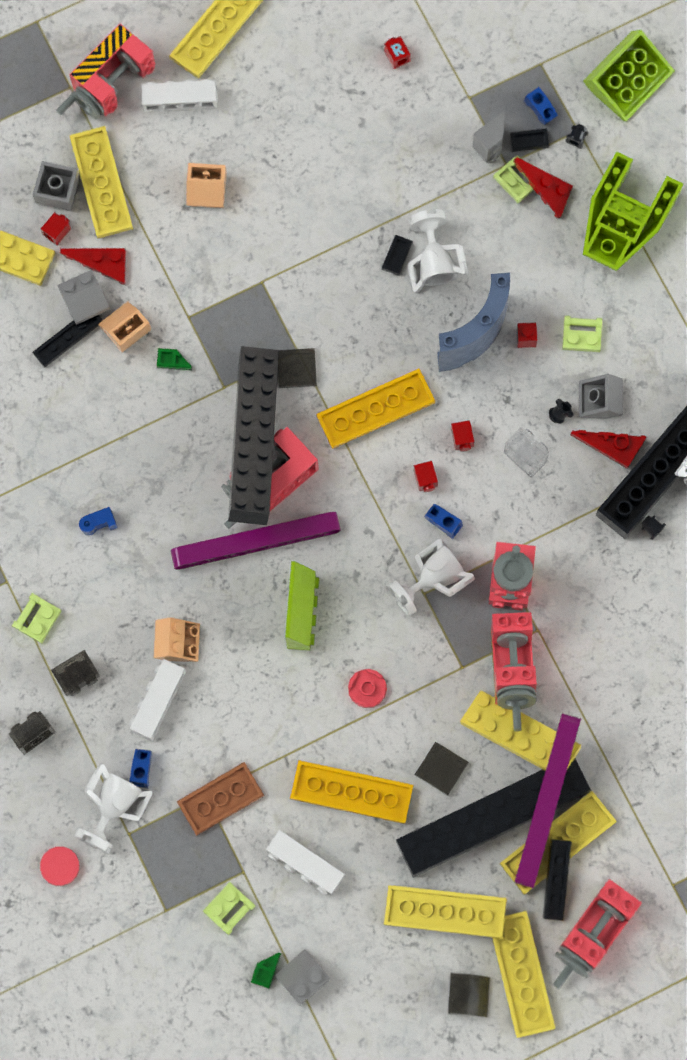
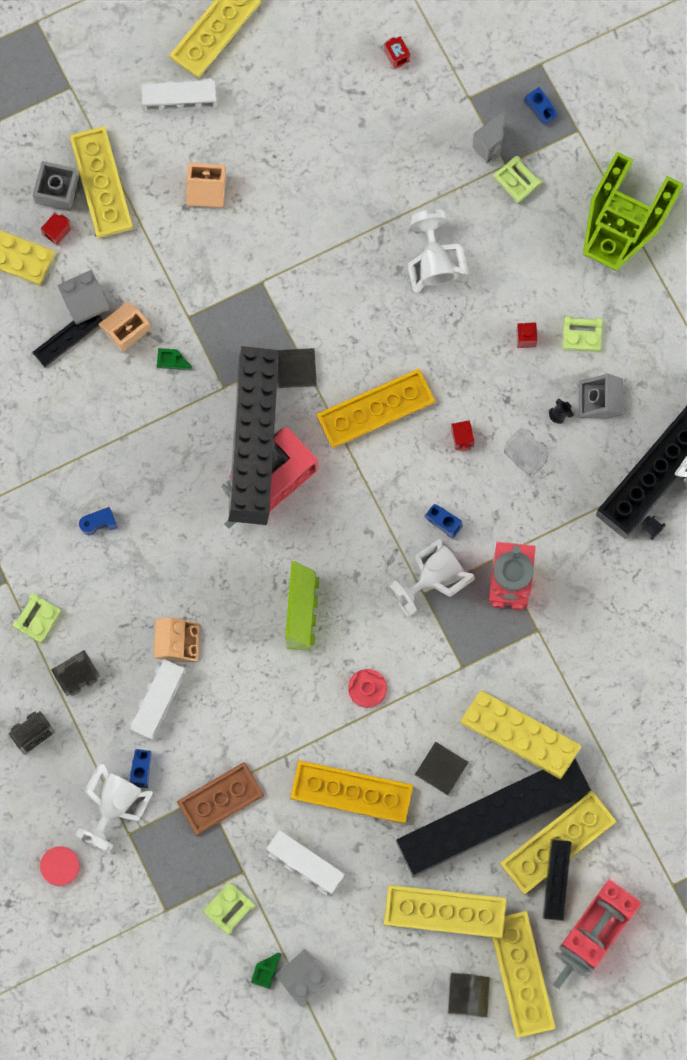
(98, 71): piece -> none
(108, 261): red wing -> none
(255, 540): magenta beam -> none
(397, 255): black tile -> none
(425, 476): red brick -> none
(476, 336): sand blue panel -> none
(513, 663): piece -> none
(529, 140): black tile -> none
(547, 800): magenta beam -> none
(550, 188): red wing -> none
(577, 135): black brick -> none
(617, 447): red wing -> none
(629, 75): lime slope -> none

